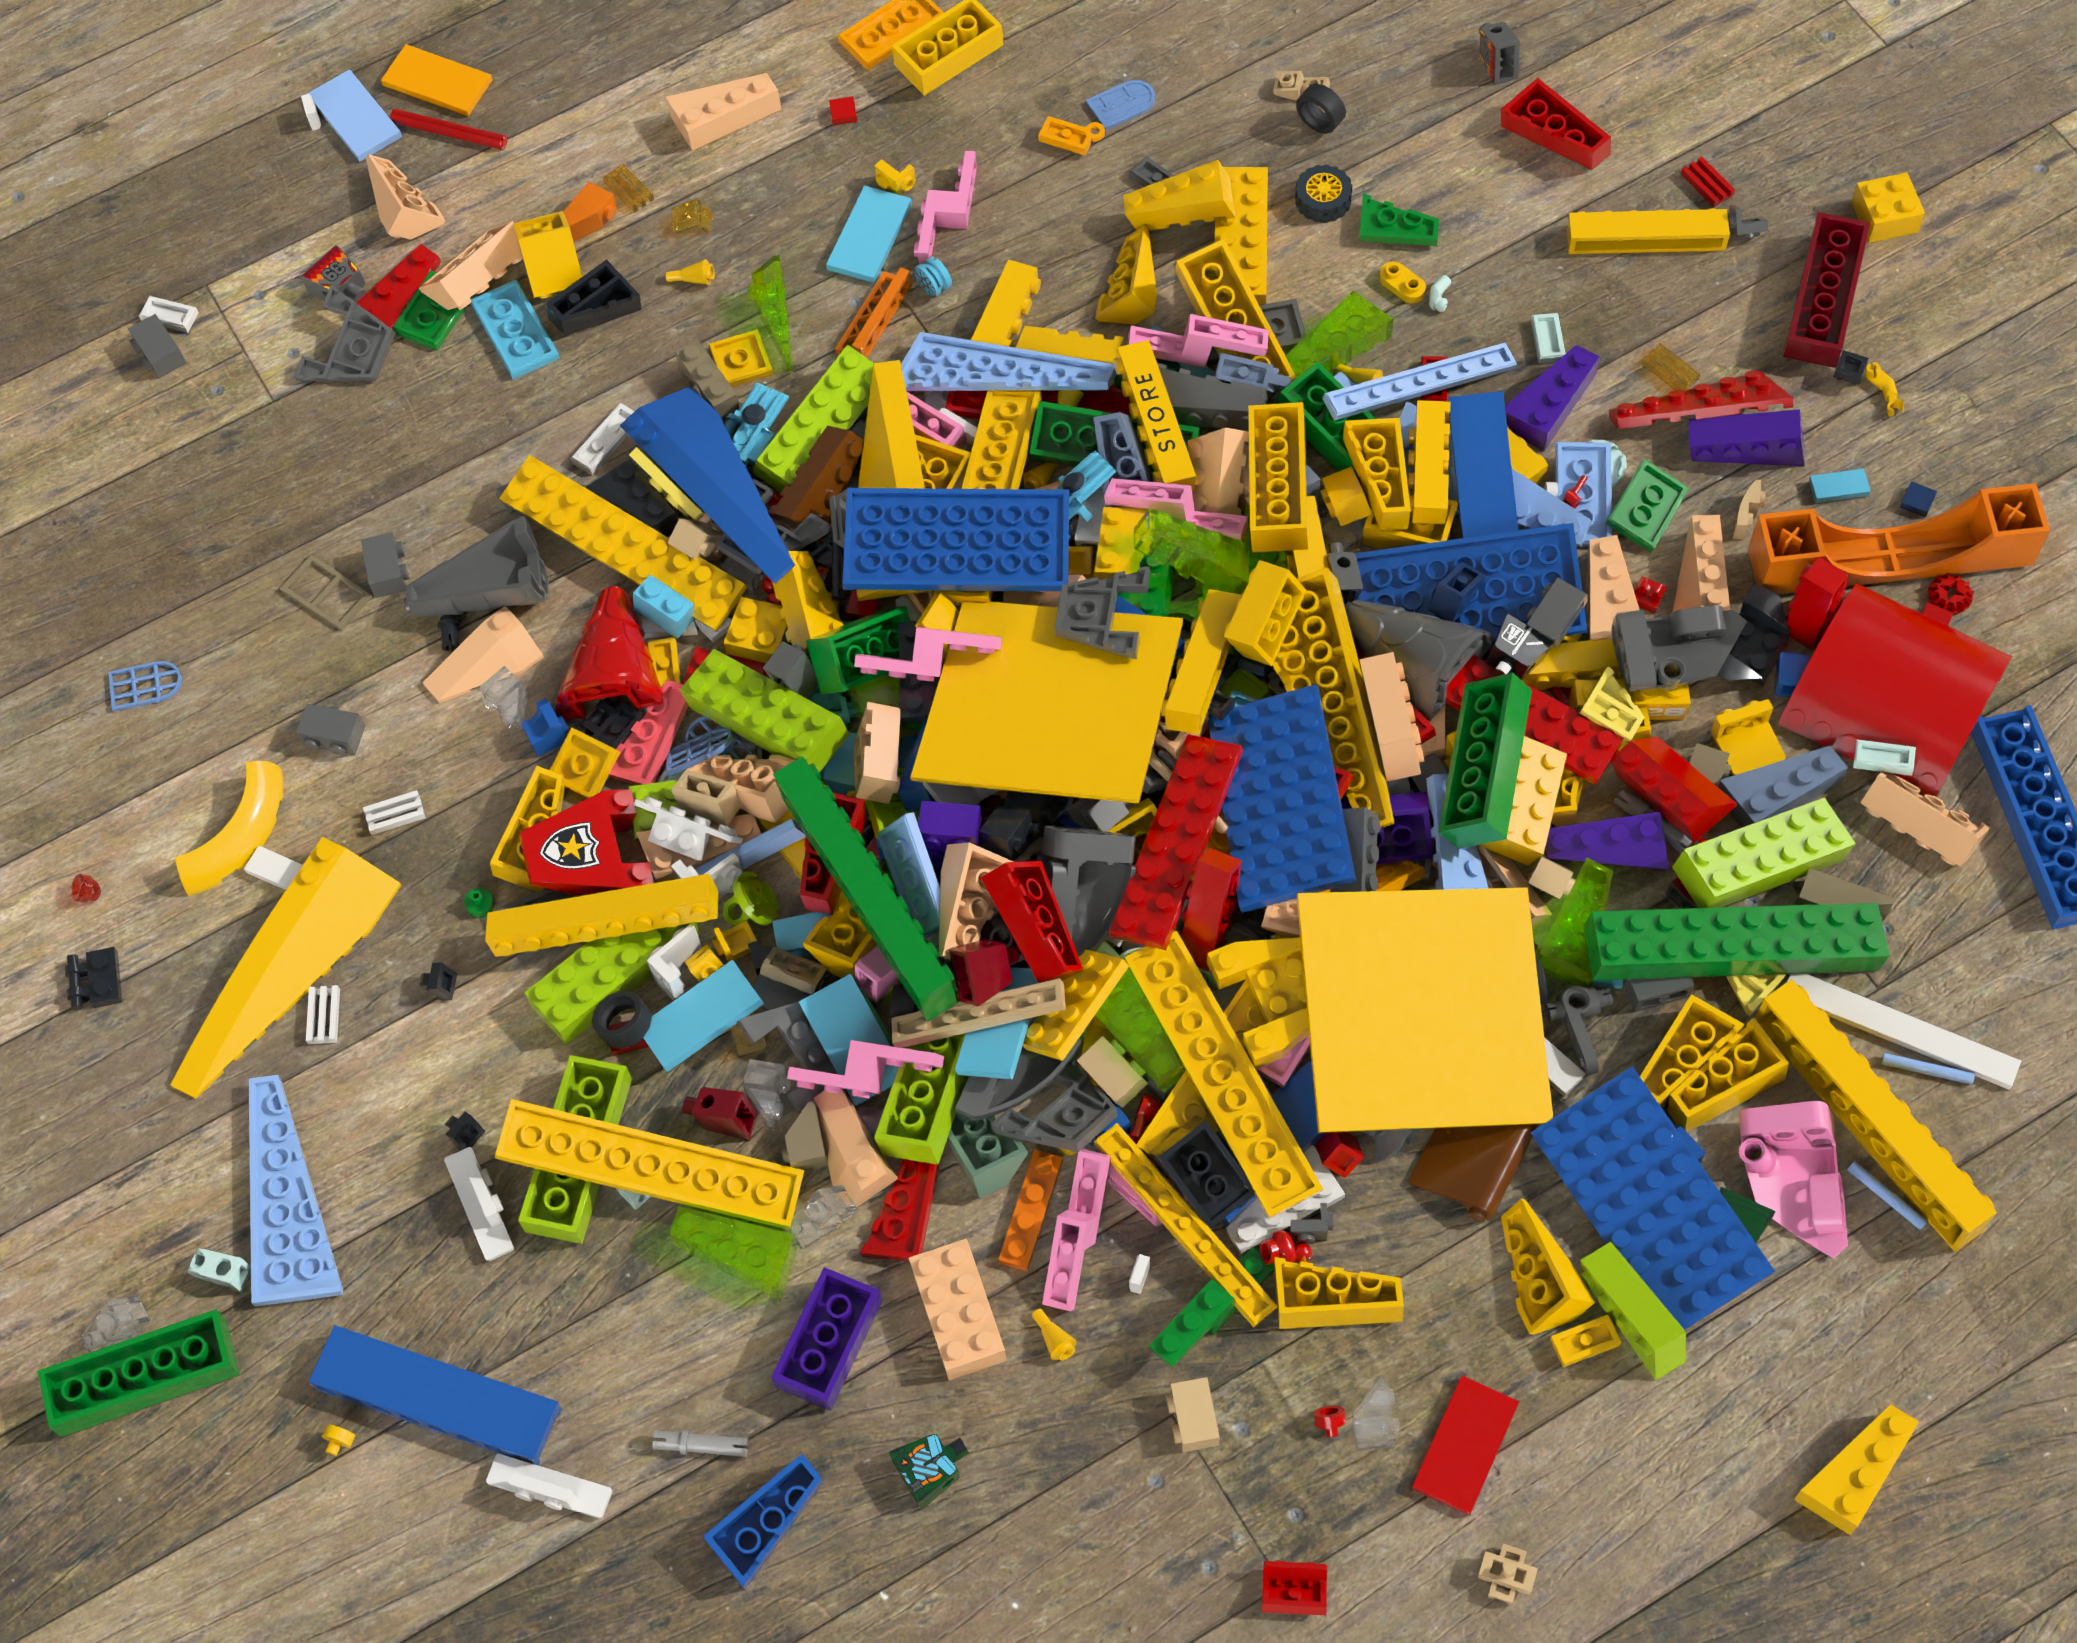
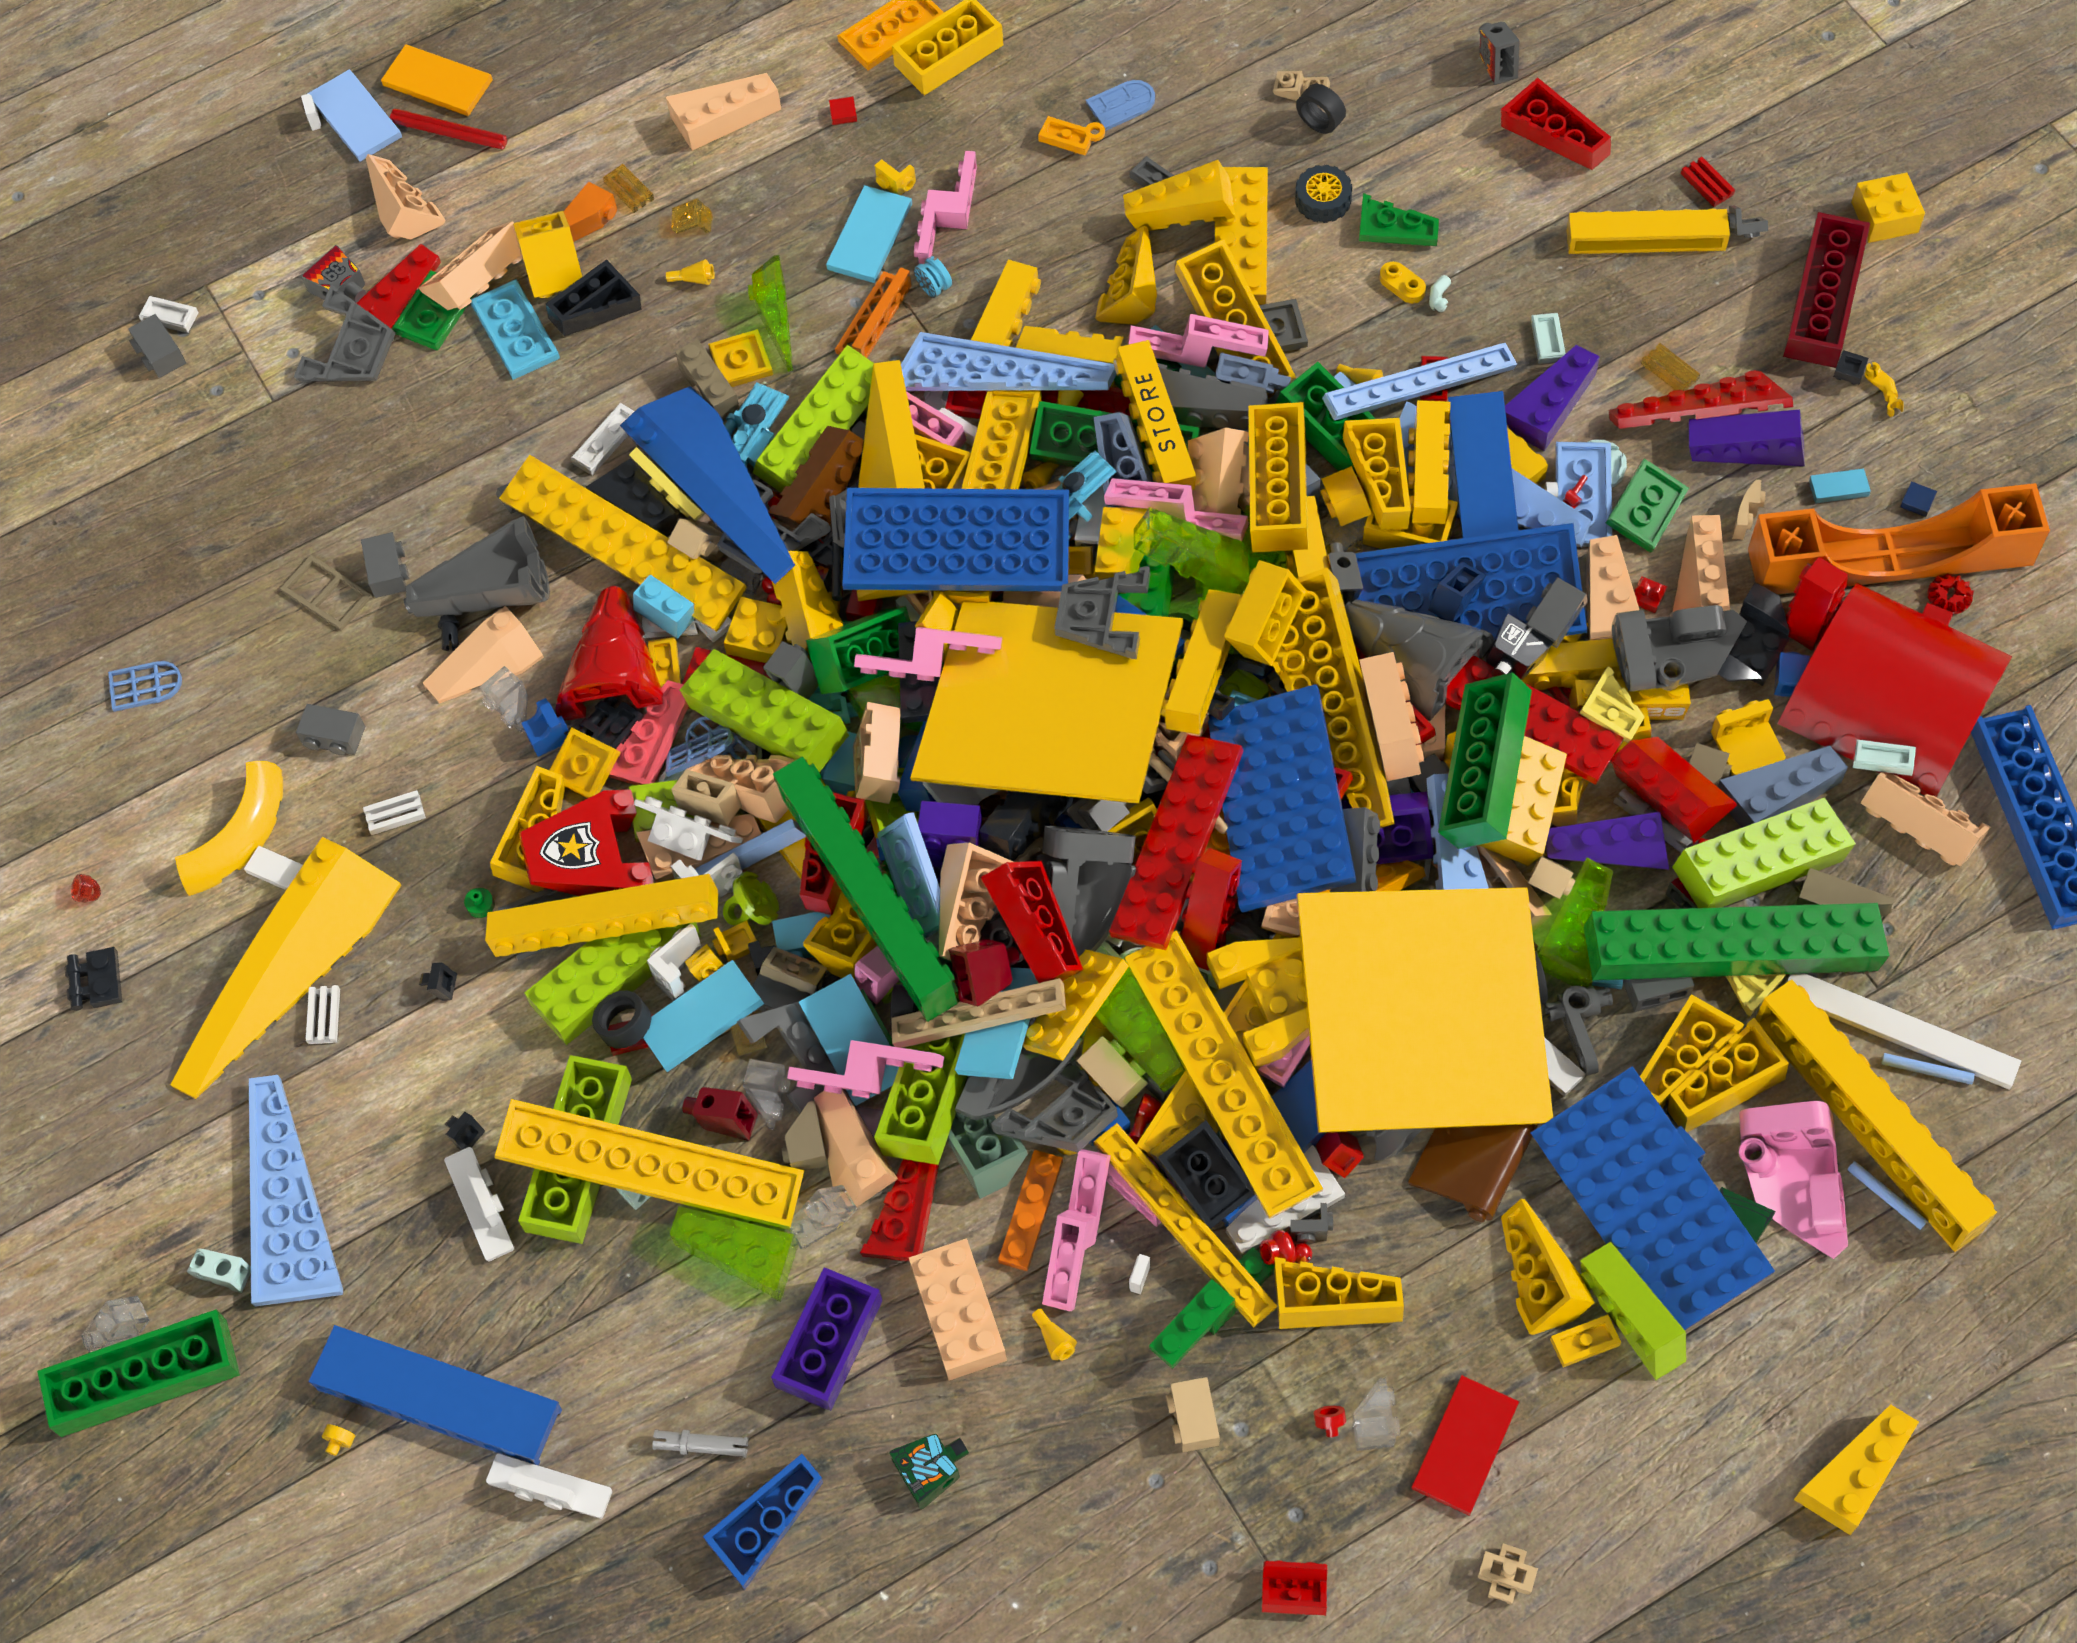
(1344, 333): clear neon green wedge -> none

